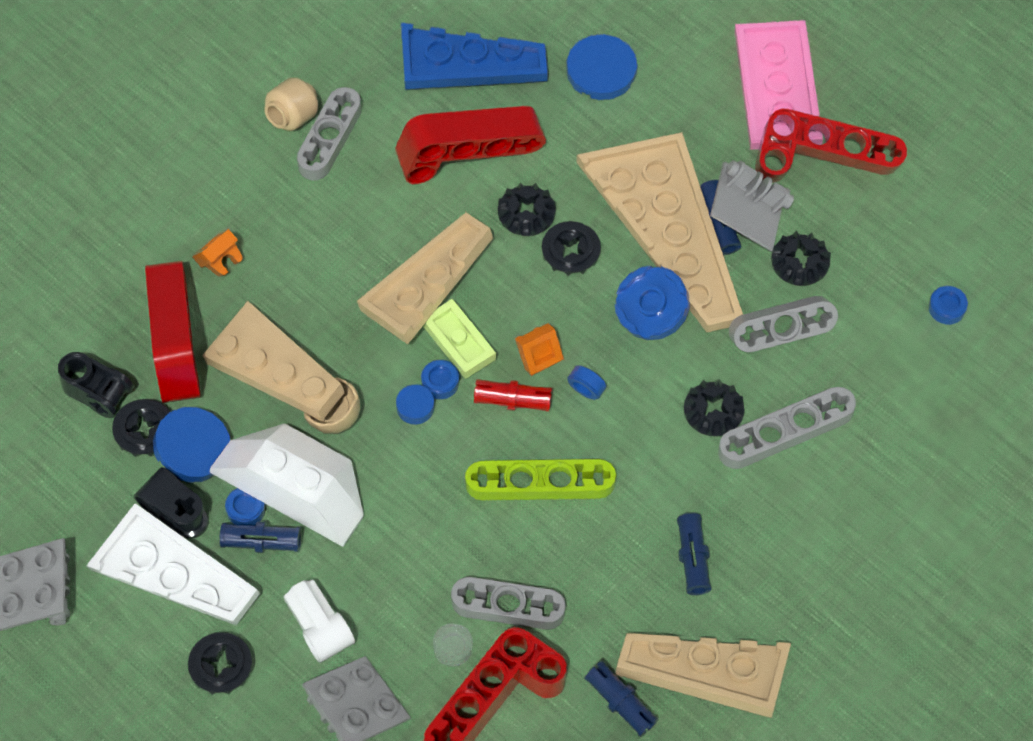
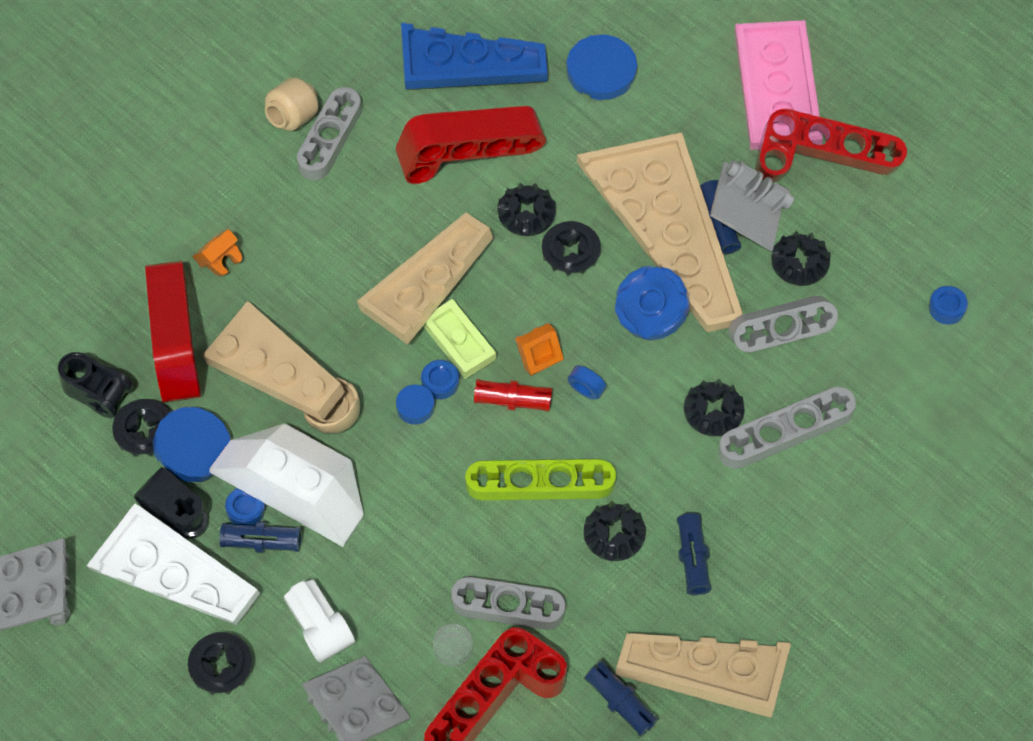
(621, 546): none -> black gear

